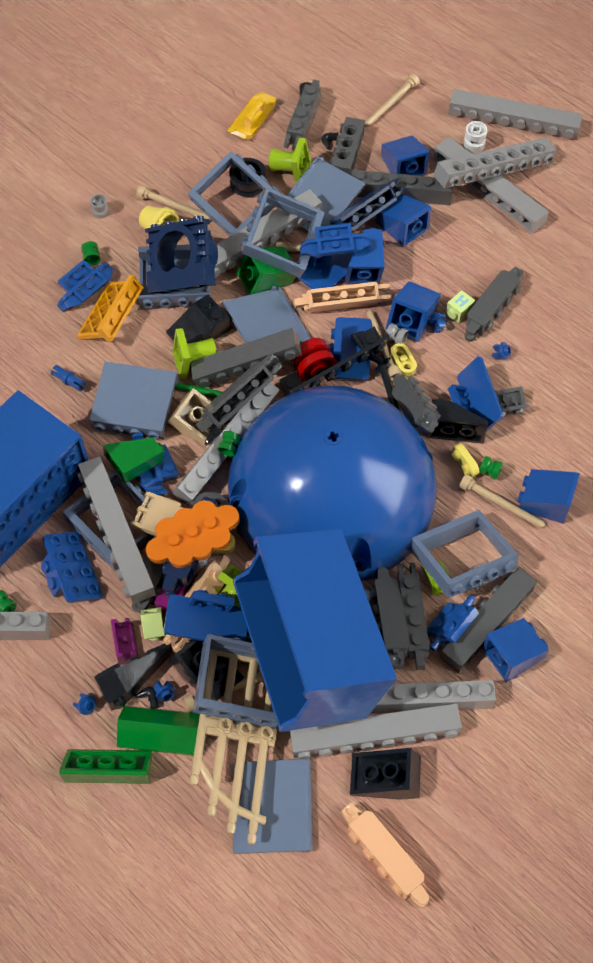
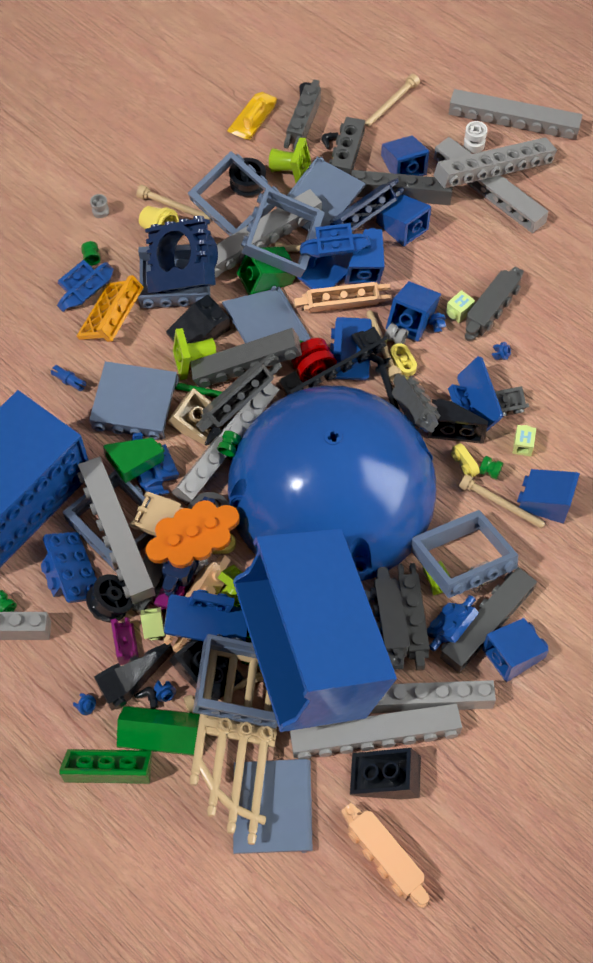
(107, 599): none -> black wheel
(524, 440): none -> yellowish green brick

